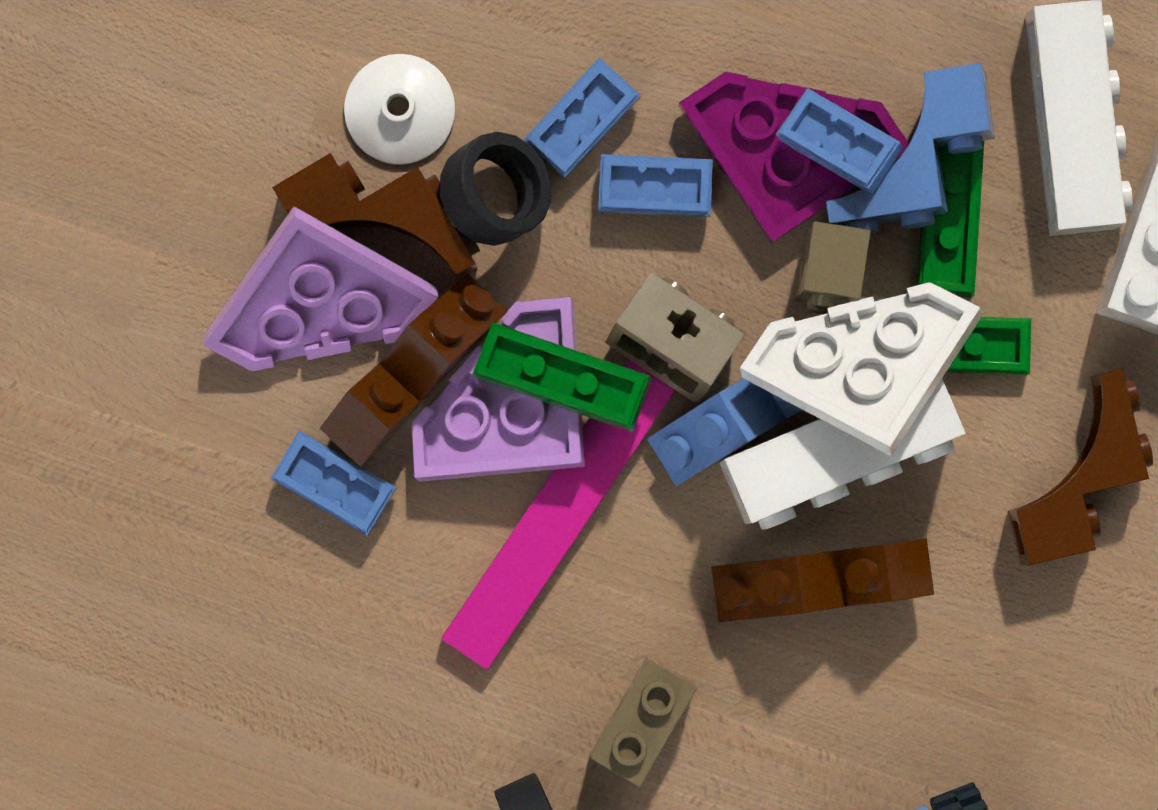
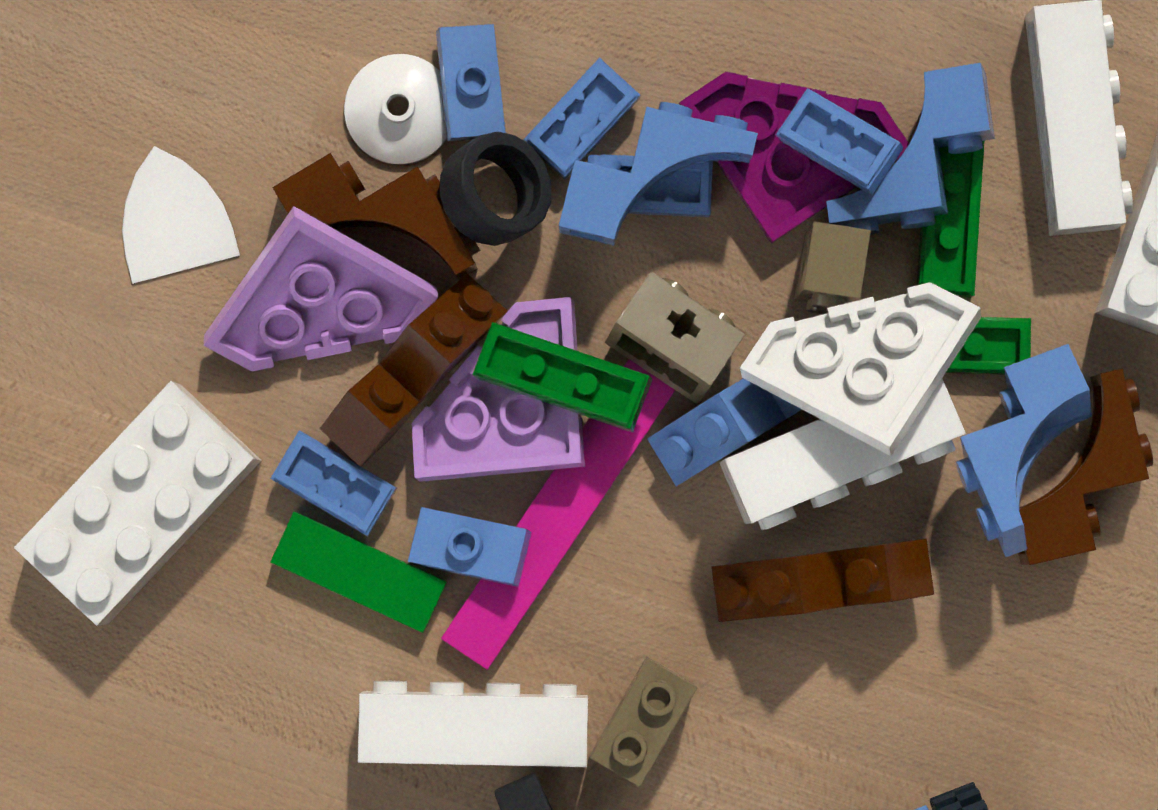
(137, 504): none -> white brick
(173, 220): none -> white sticker
(358, 572): none -> green tile
(469, 546): none -> medium blue plate
(470, 81): none -> medium blue plate
(473, 727): none -> white brick
(668, 141): none -> medium blue arch
(1041, 402): none -> medium blue arch

